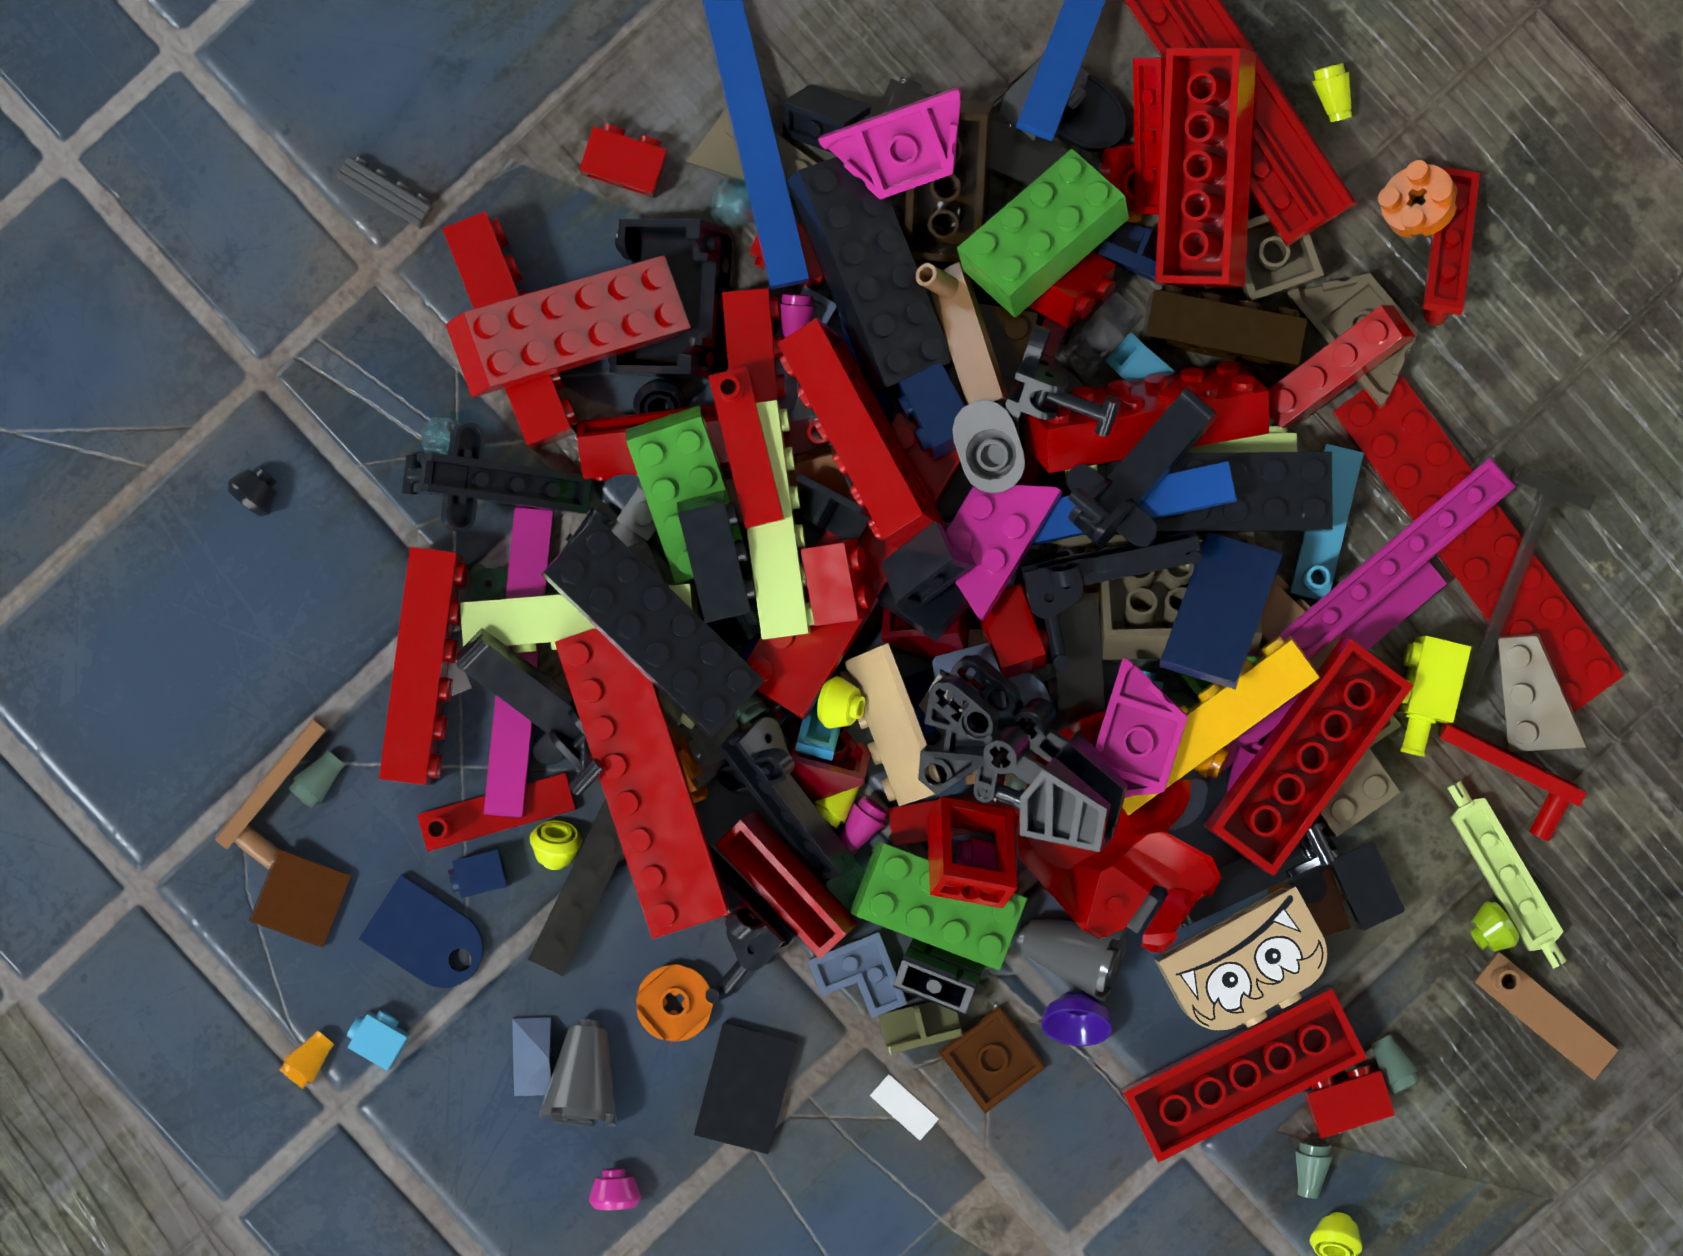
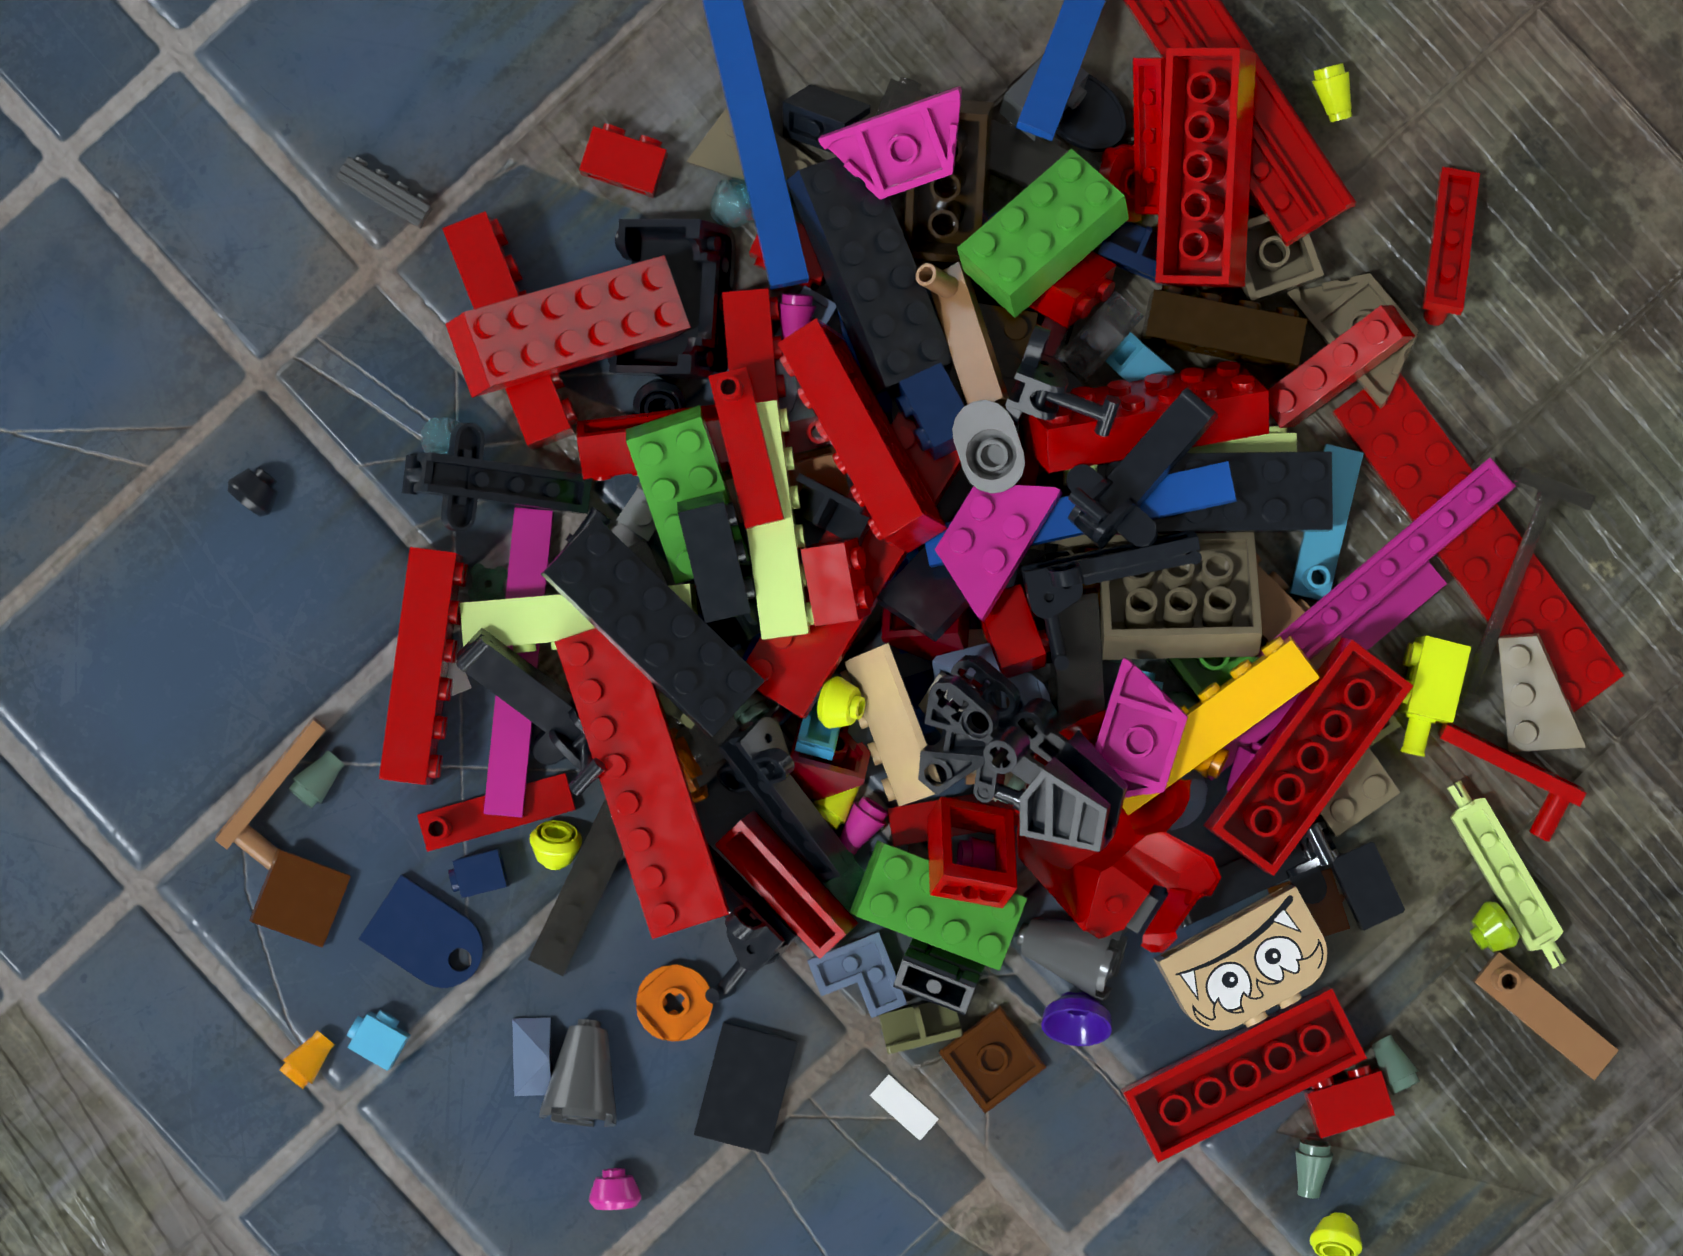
(925, 567): black panel -> none
(1221, 610): dark blue tile -> none
(1407, 185): orange plate -> none

